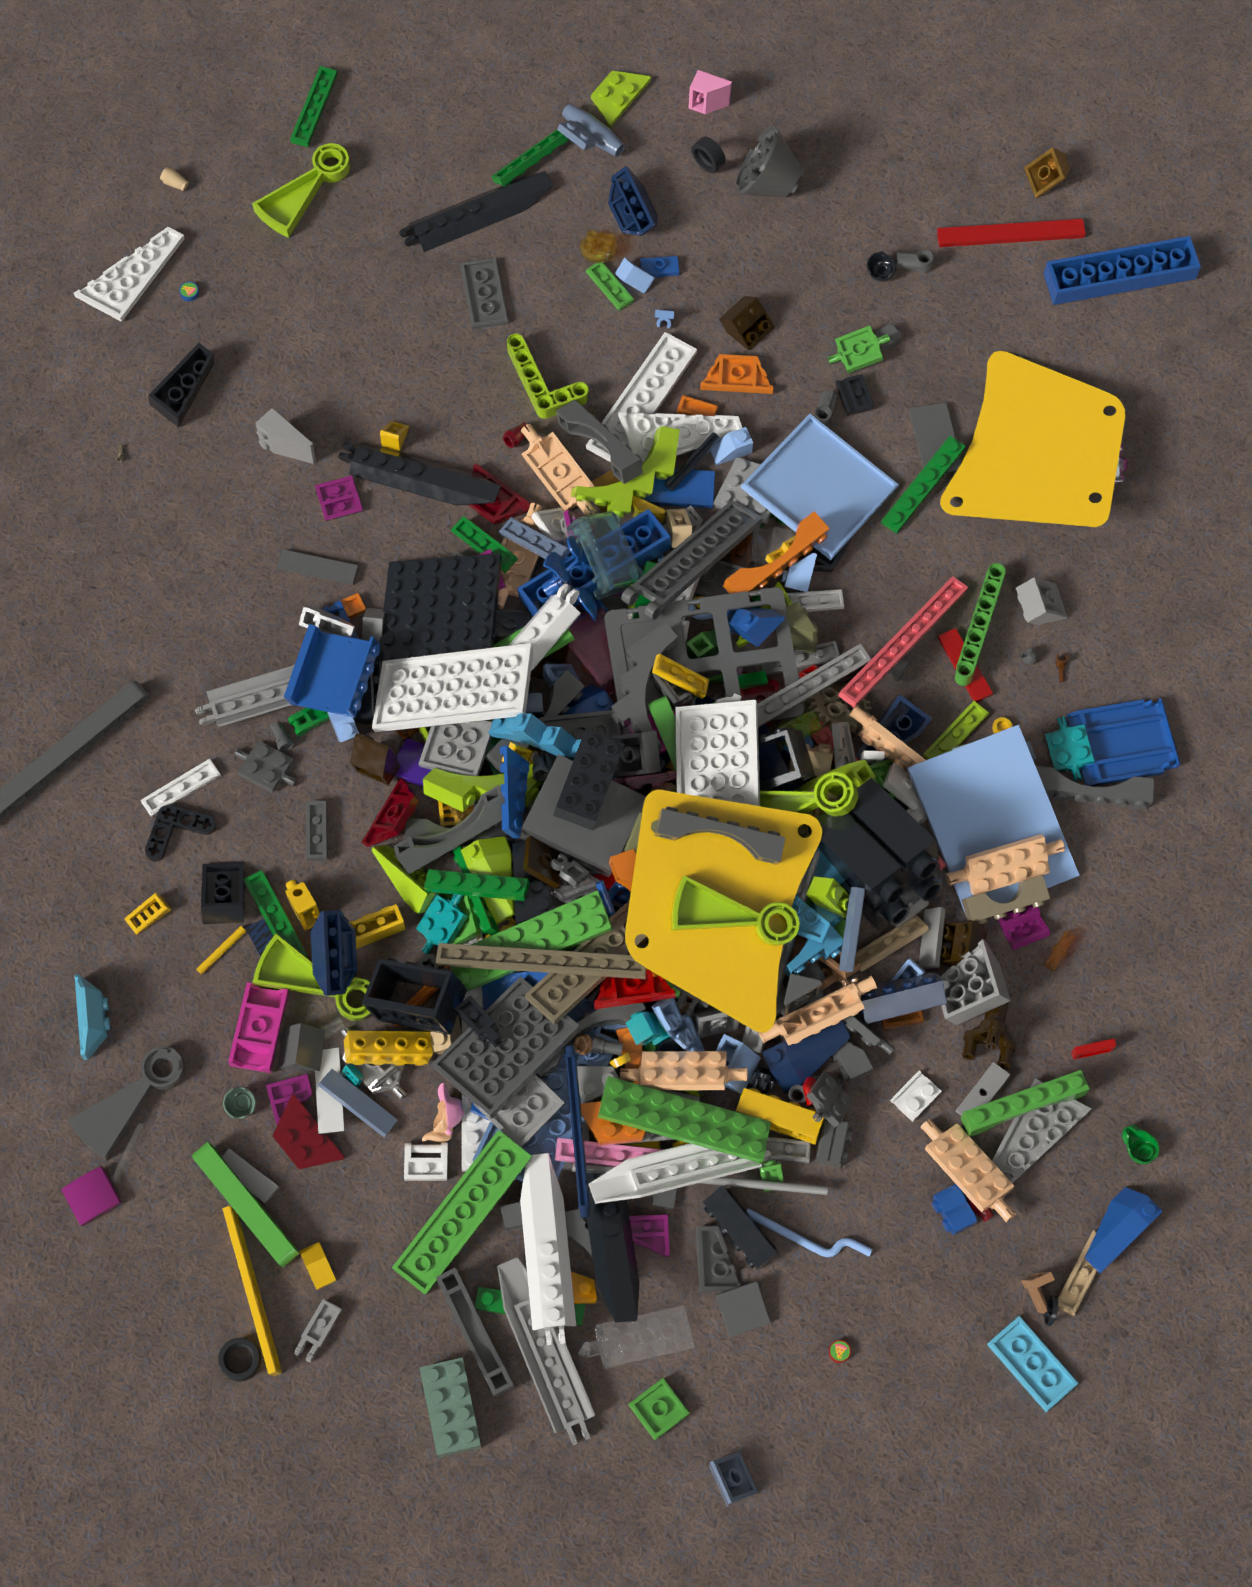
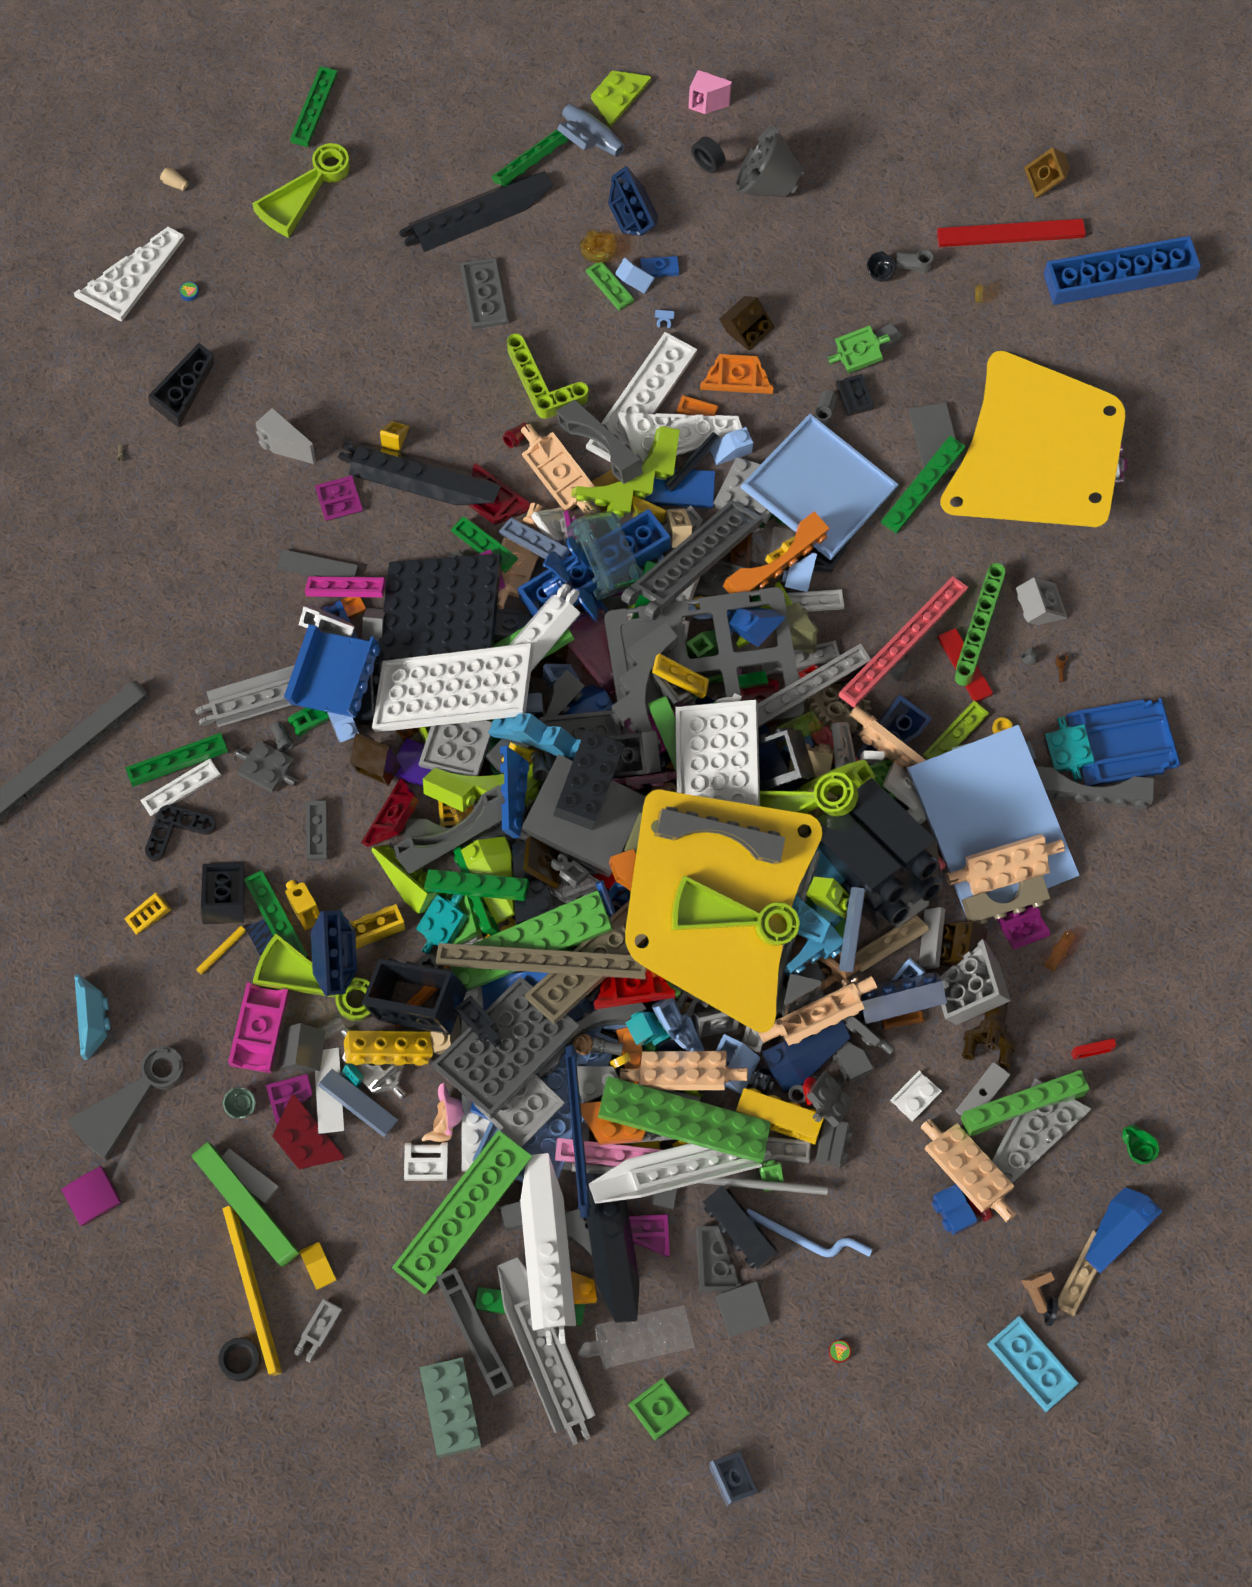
(176, 759): none -> green plate
(345, 587): none -> dark pink plate
(979, 293): none -> clear yellow tile

